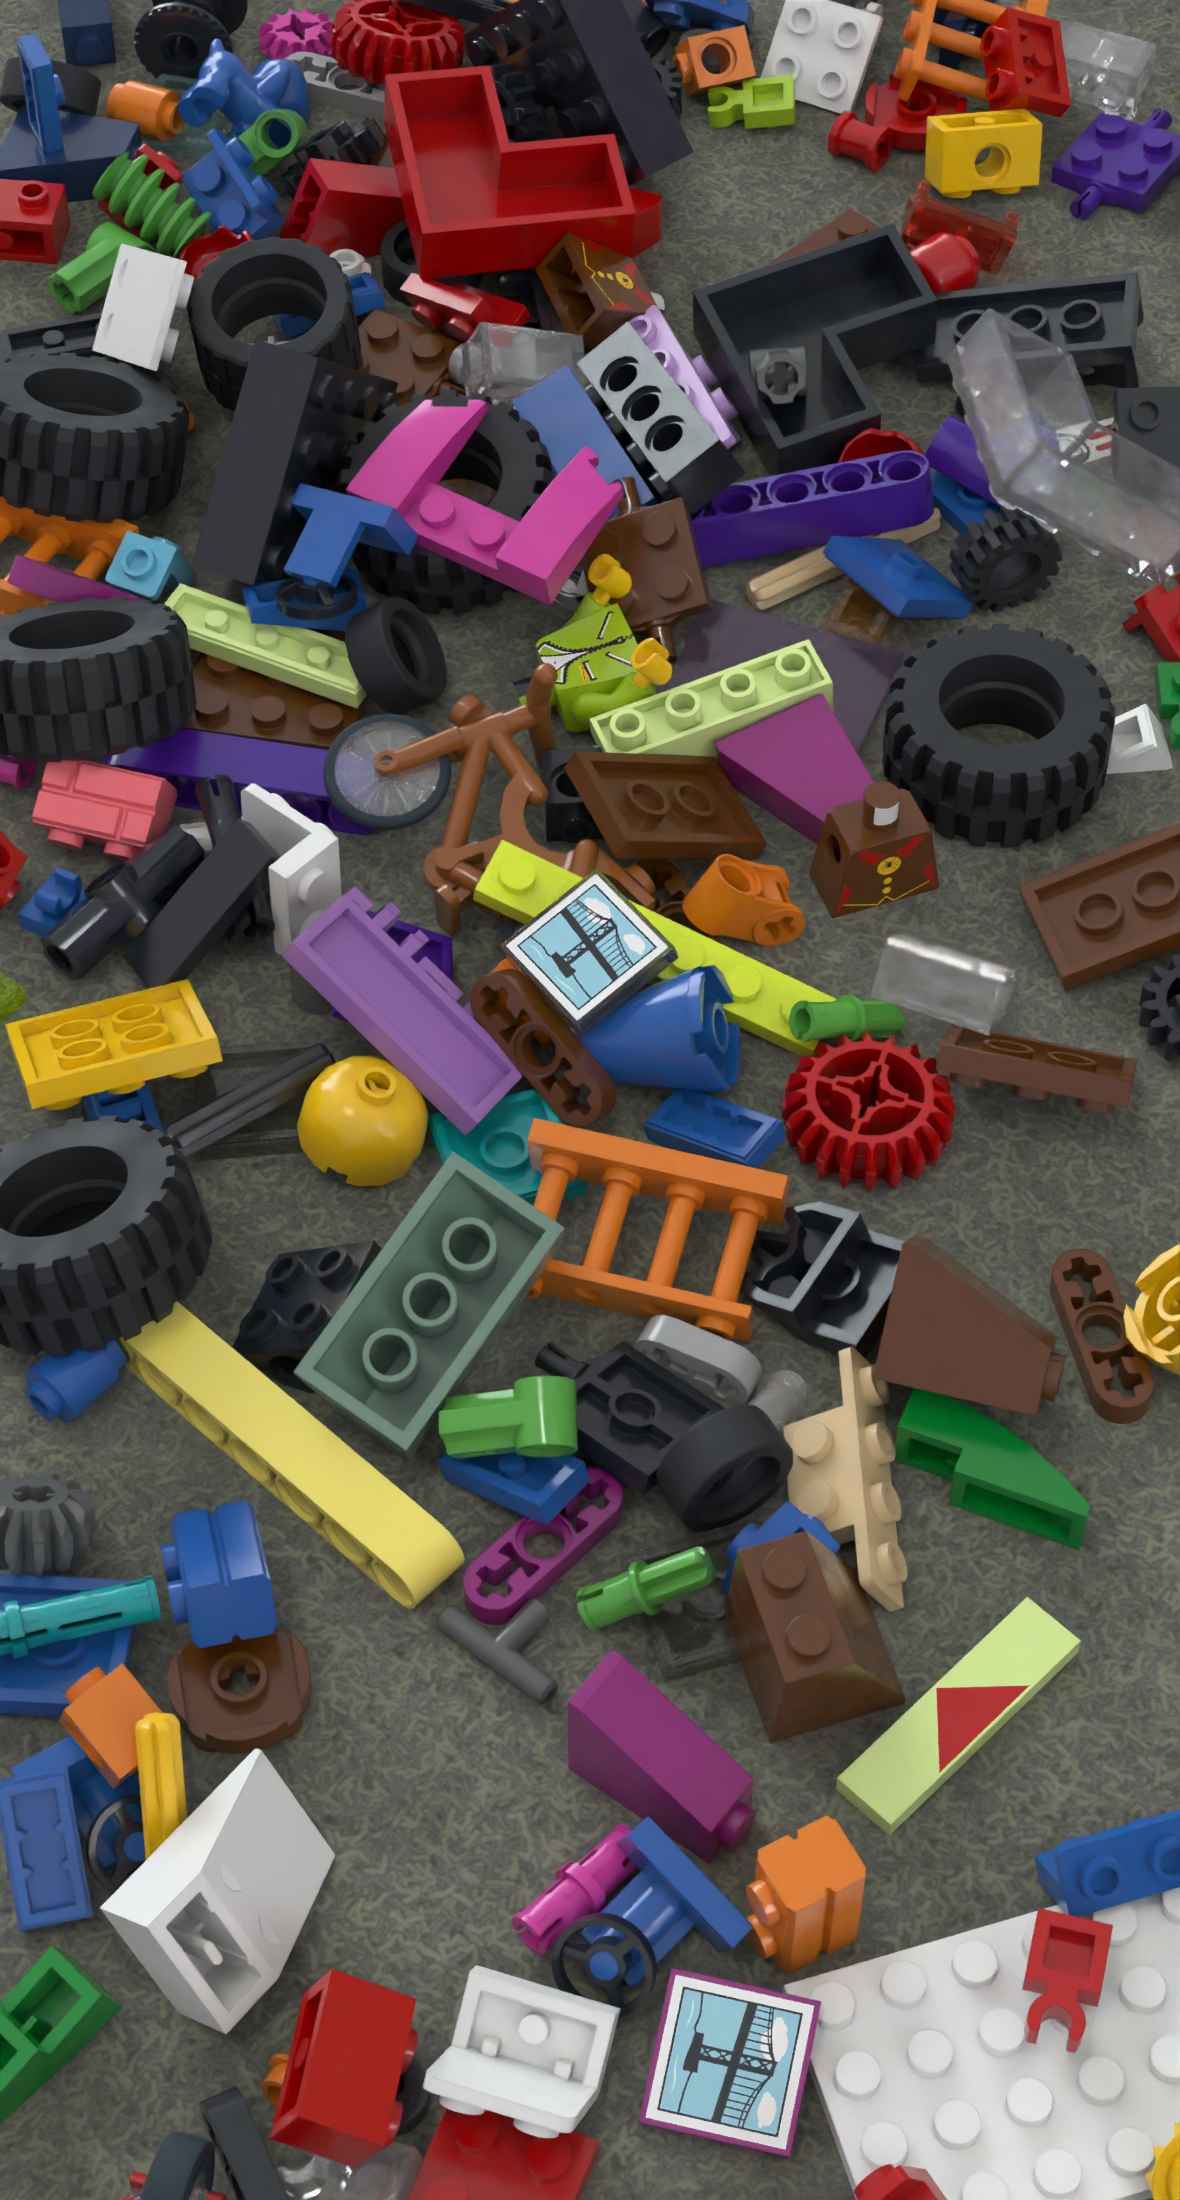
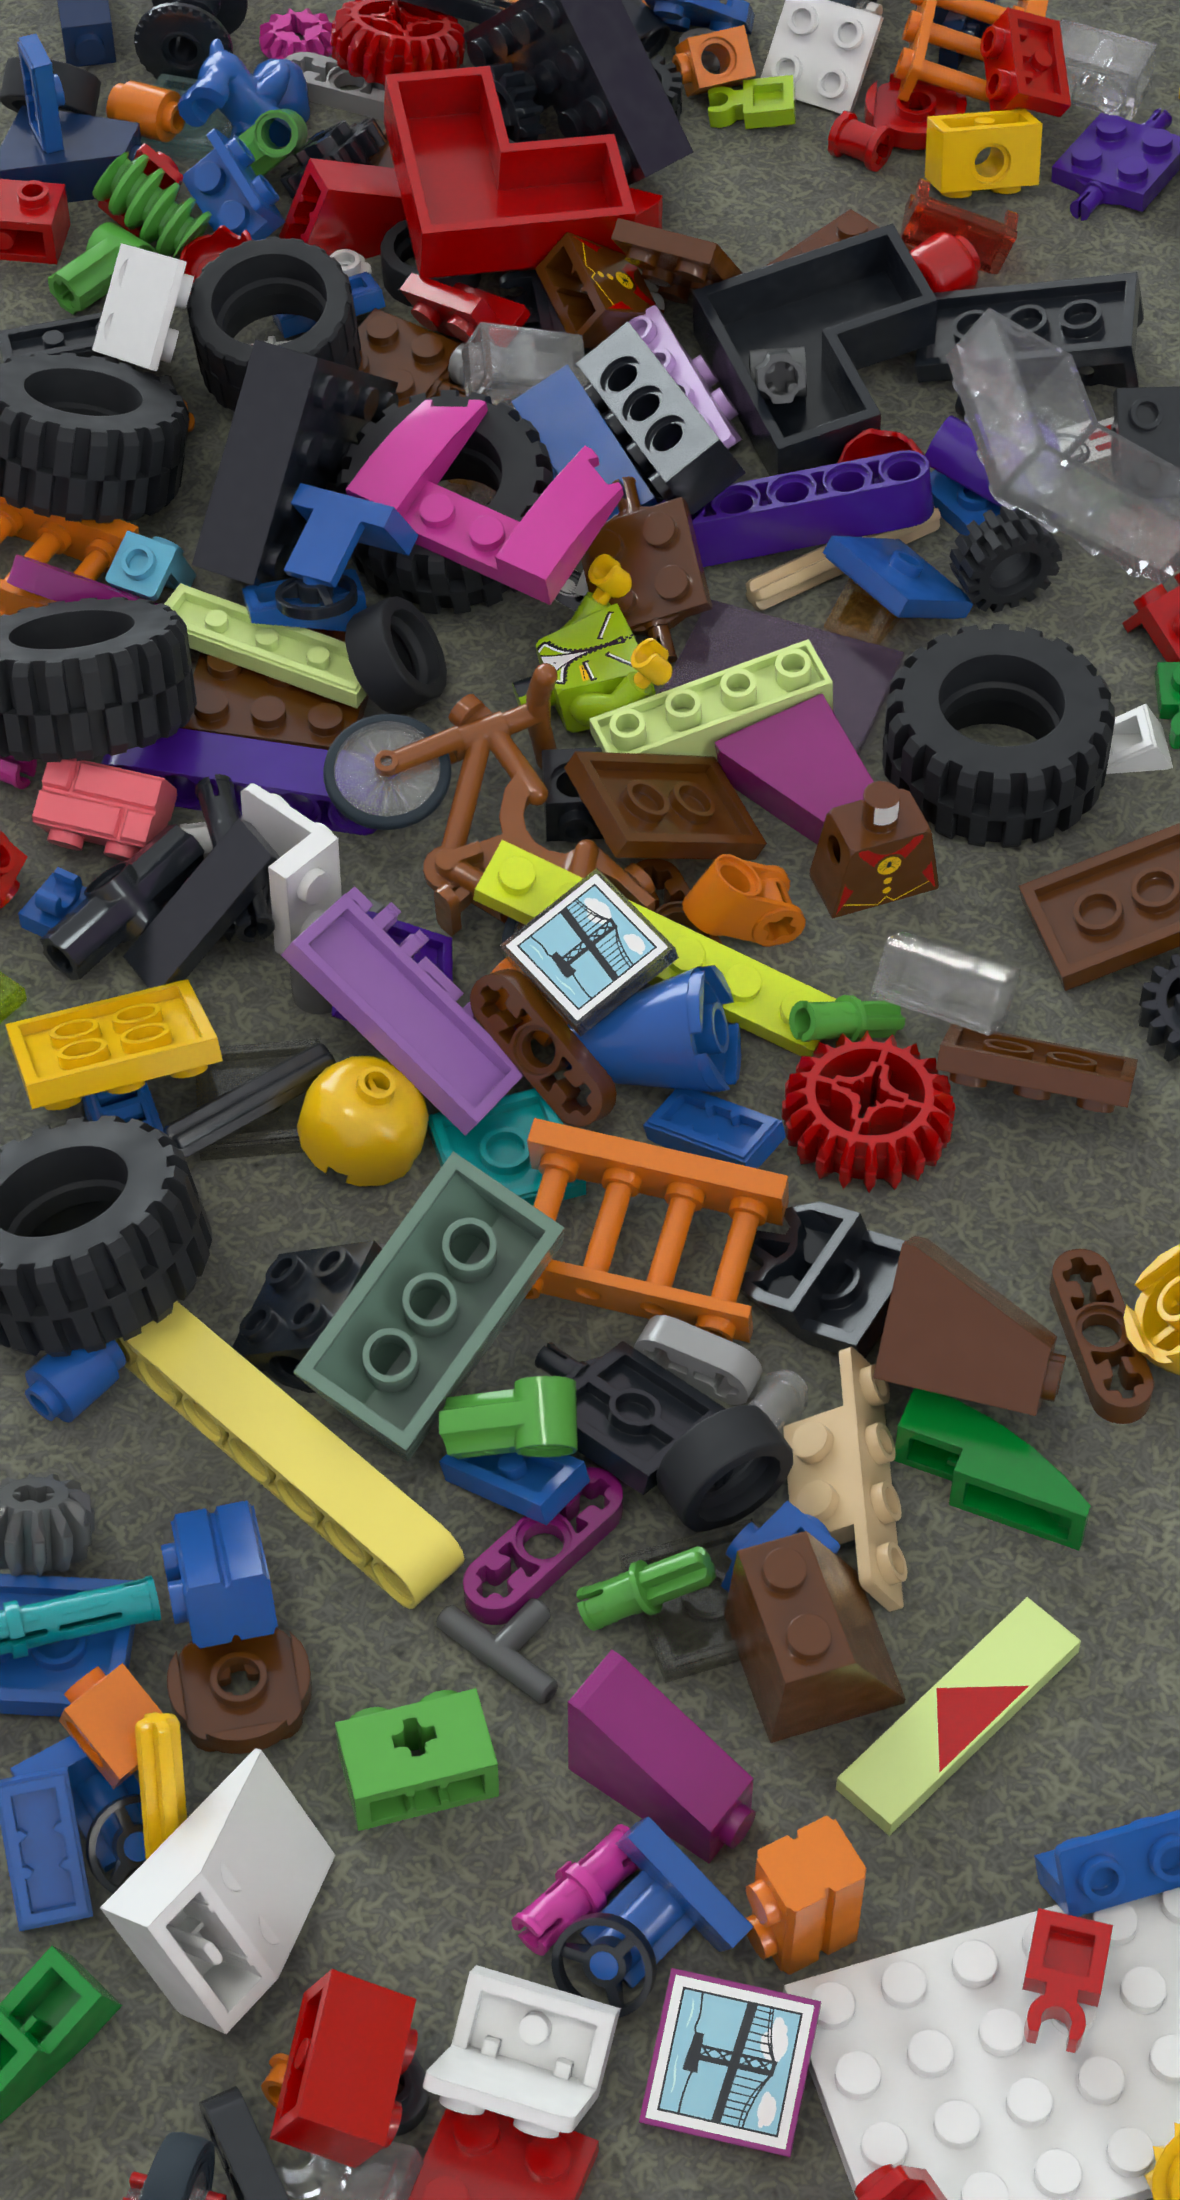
(393, 1785): none -> bright green brick
(673, 260): none -> reddish brown plate

